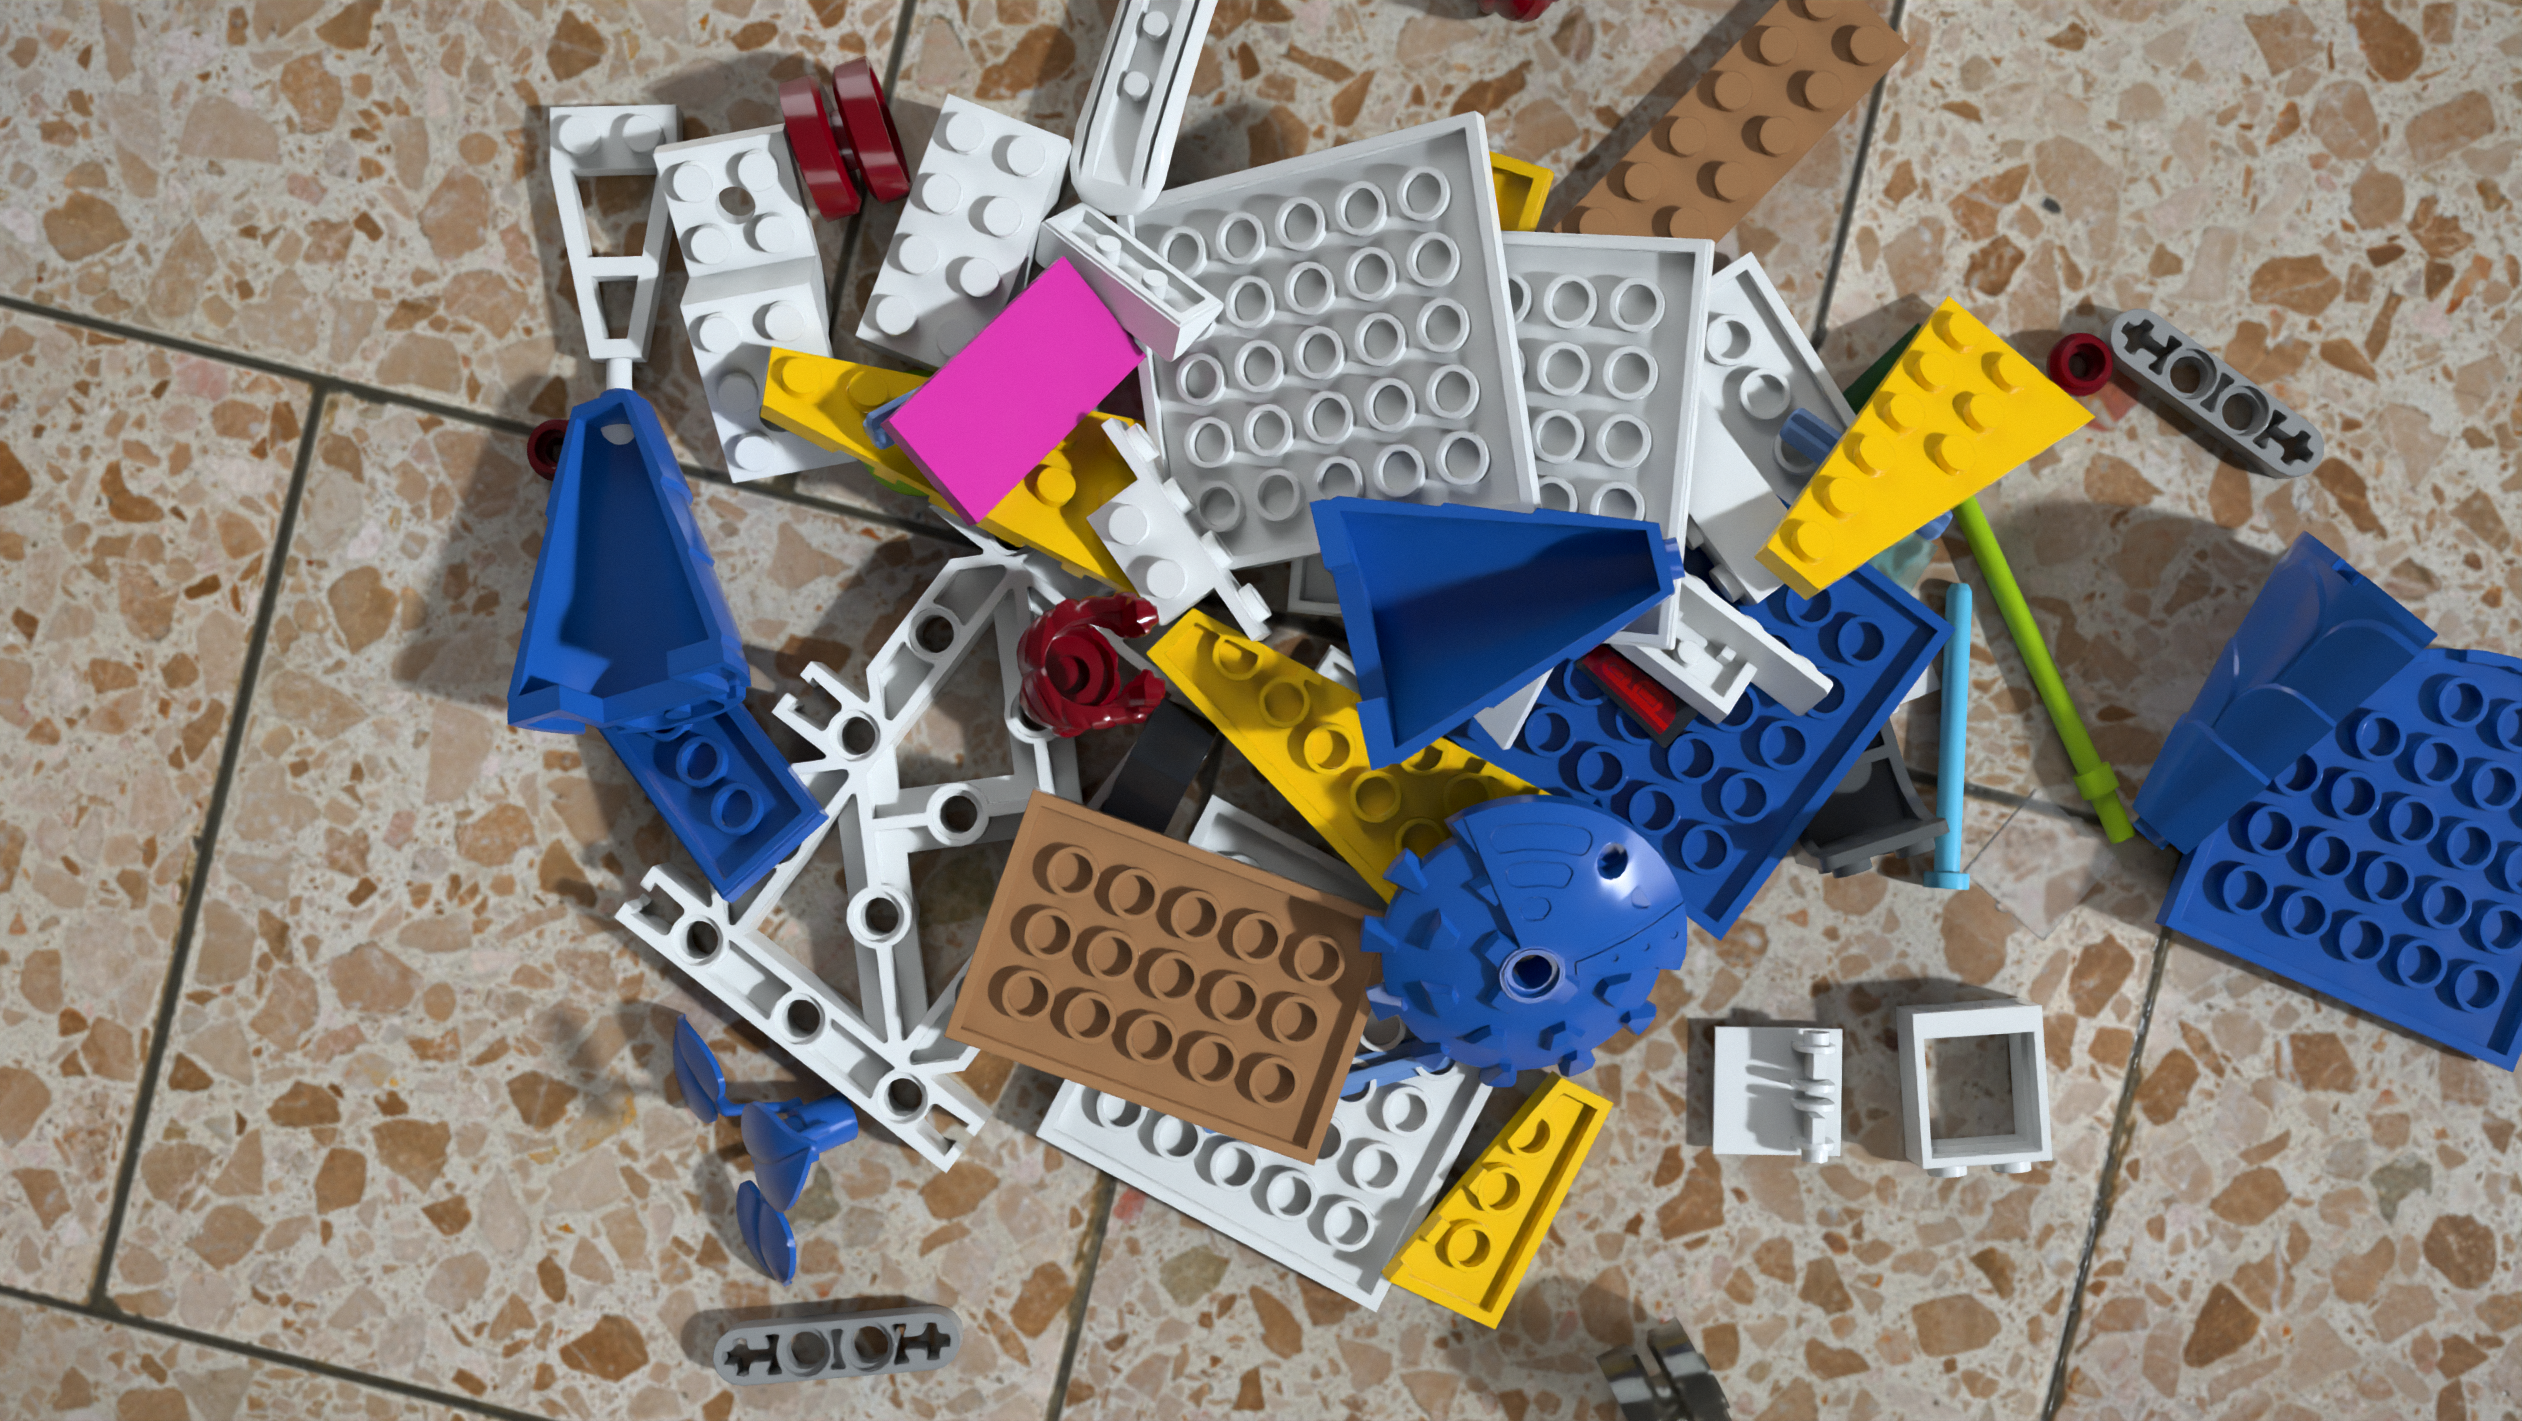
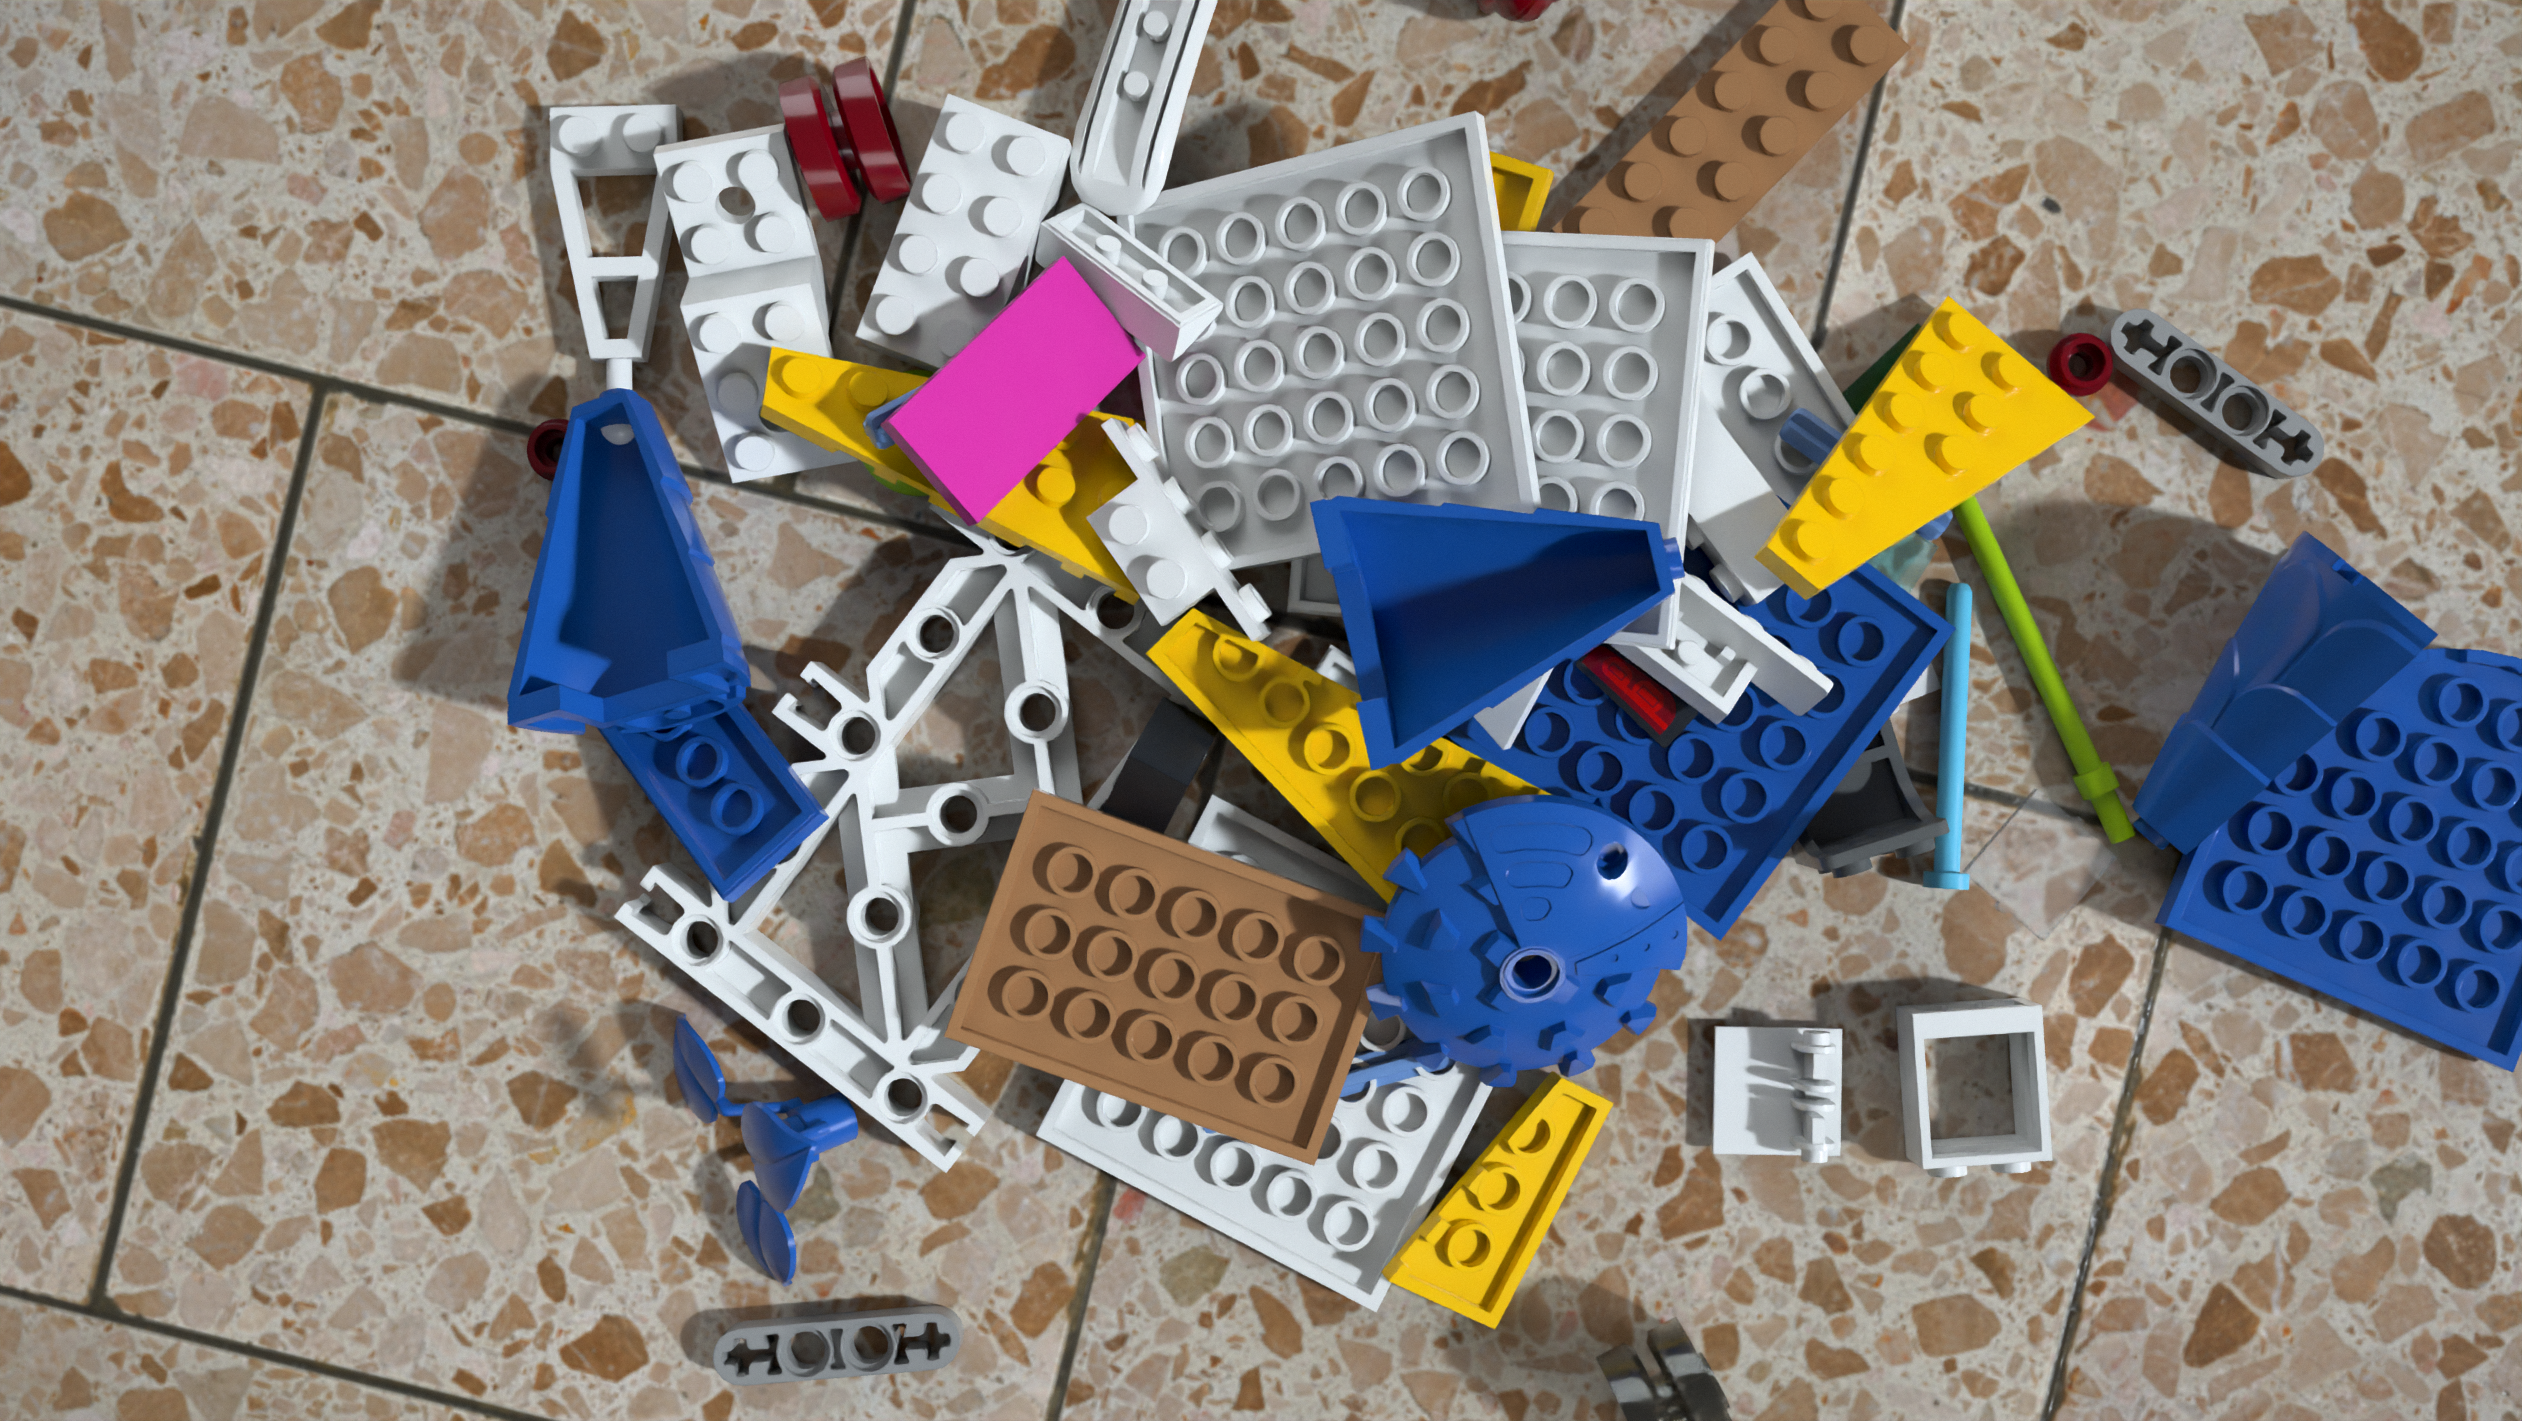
(1072, 667): dark red hair -> none

